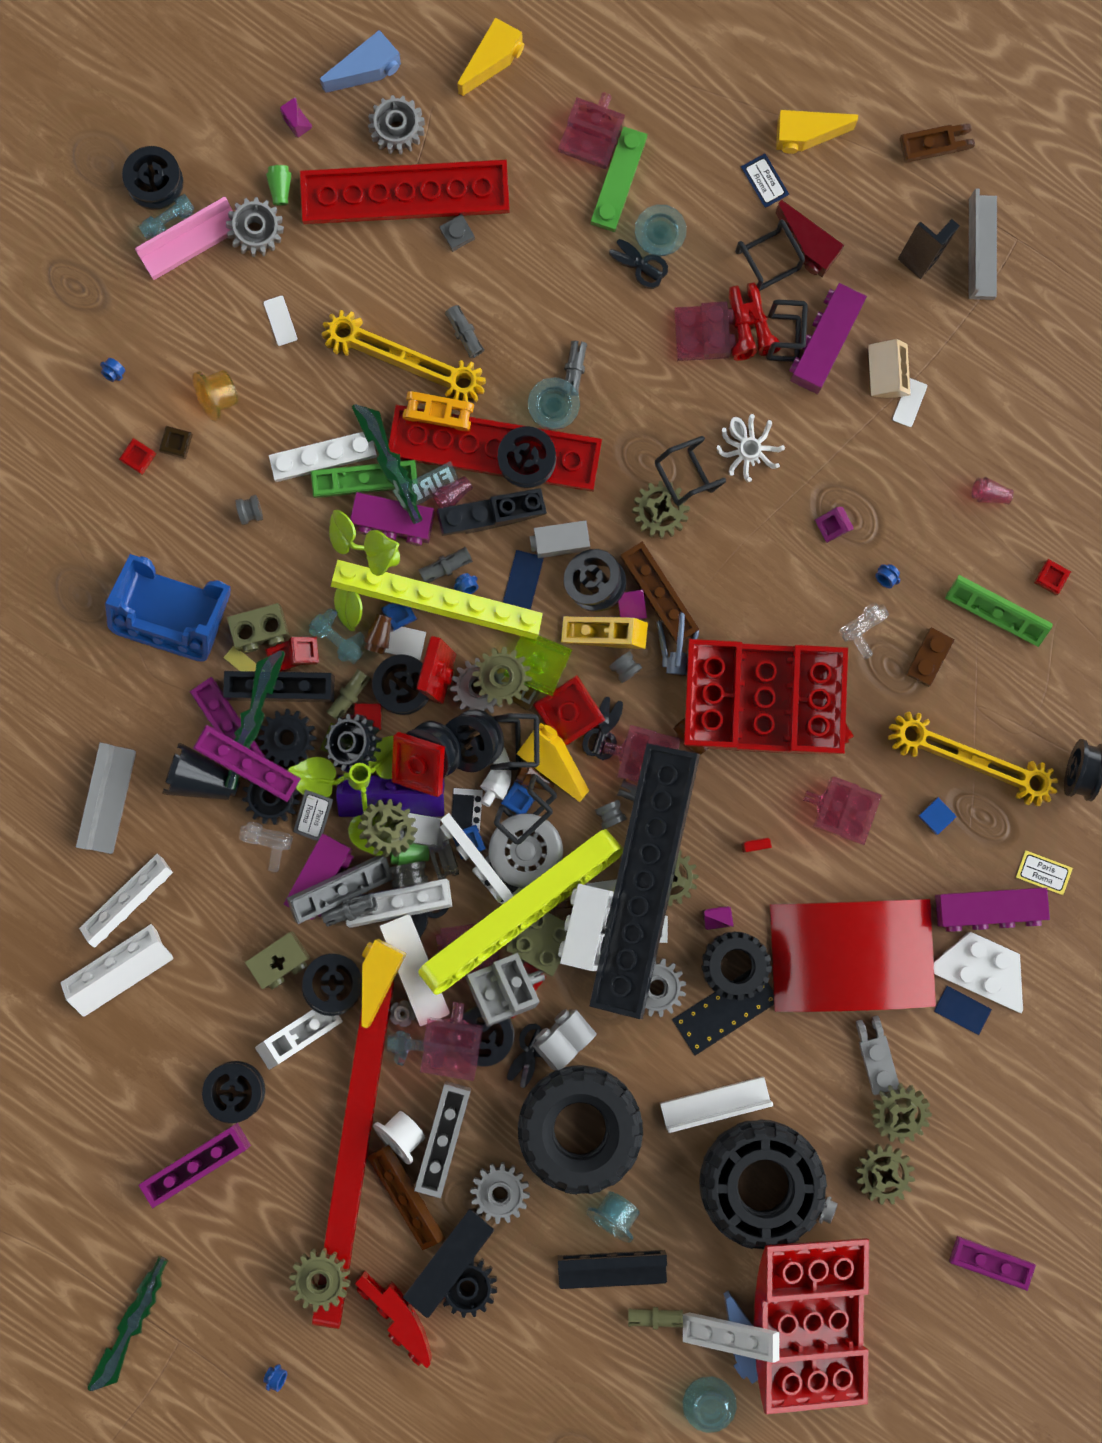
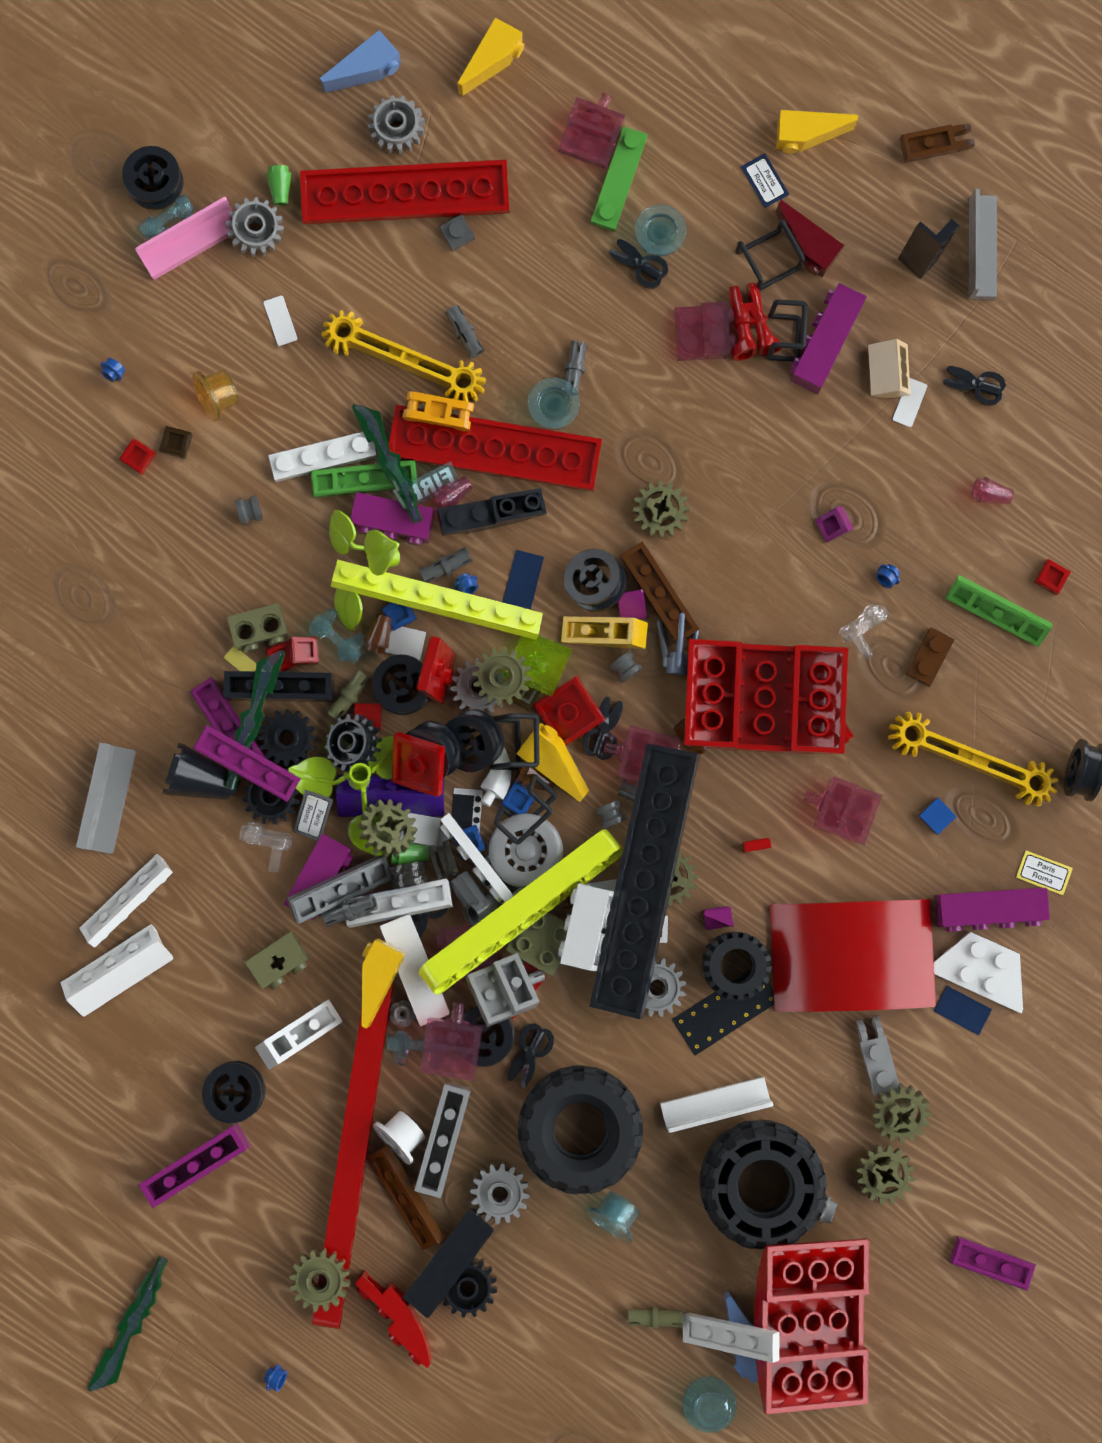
(165, 610): blue windscreen -> none
(295, 118): magenta slope -> none
(331, 963): black wheel -> none
(475, 902): none -> dark grey piece
(508, 448): black wheel -> none
(560, 539): light grey brick -> none
(563, 1039): light grey brick -> none
(612, 1269): black panel -> none
(710, 487): black piece -> none
(749, 448): white animal -> none
(967, 381): none -> black piece

